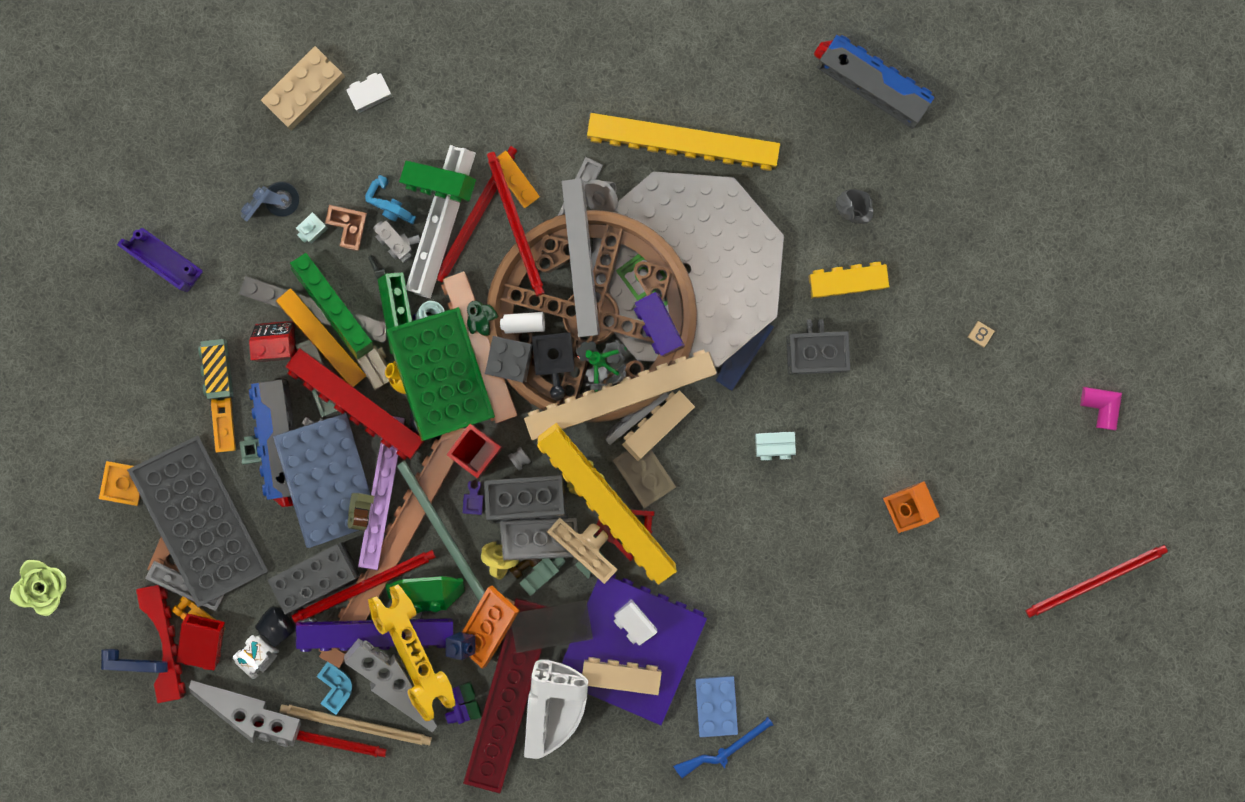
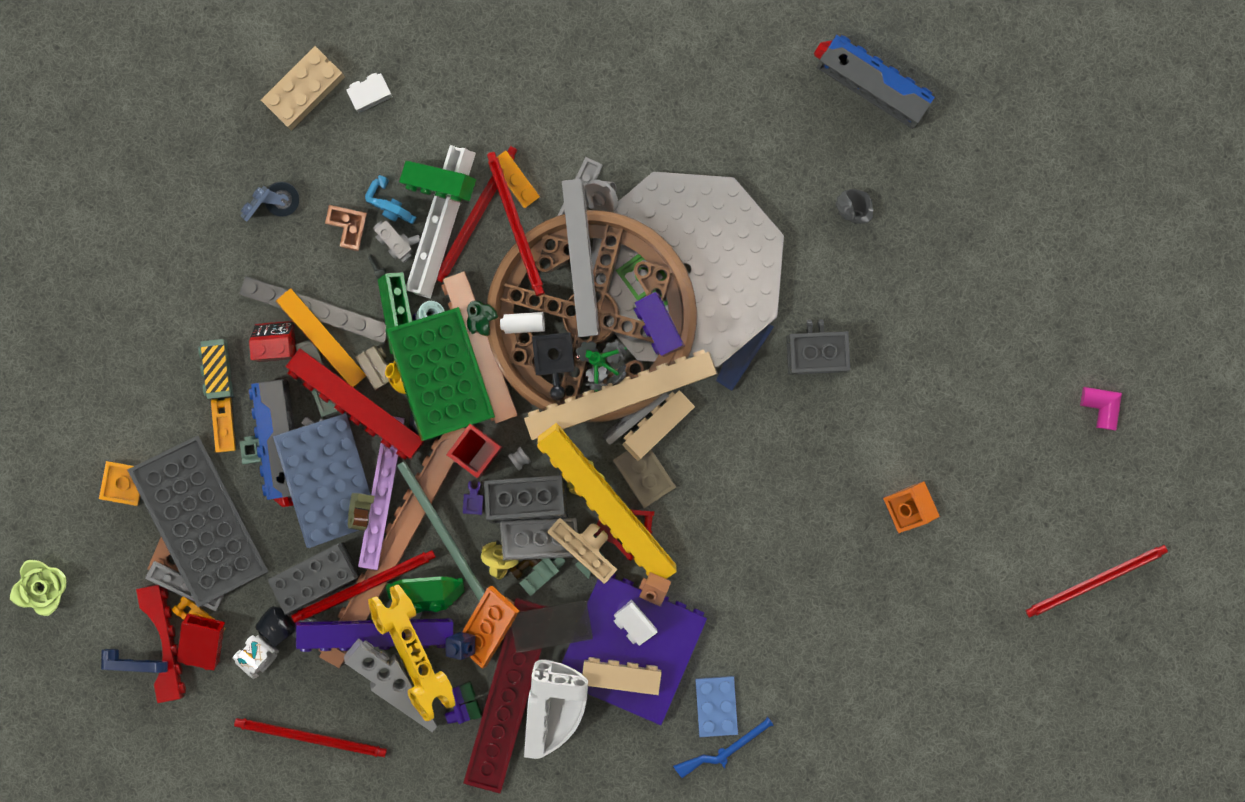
(161, 259): dark purple piece -> none
(231, 705): light grey brick -> none
(311, 228): light aqua brick -> none
(331, 306): green brick -> none
(340, 685): medium azure plate -> none
(352, 724): tan piece -> none
(509, 359): dark grey brick -> none
(654, 589): none -> nougat brick
(683, 140): yellow brick -> none
(775, 444): light aqua brick -> none
(848, 281): yellow brick -> none
(981, 334): tan tile -> none

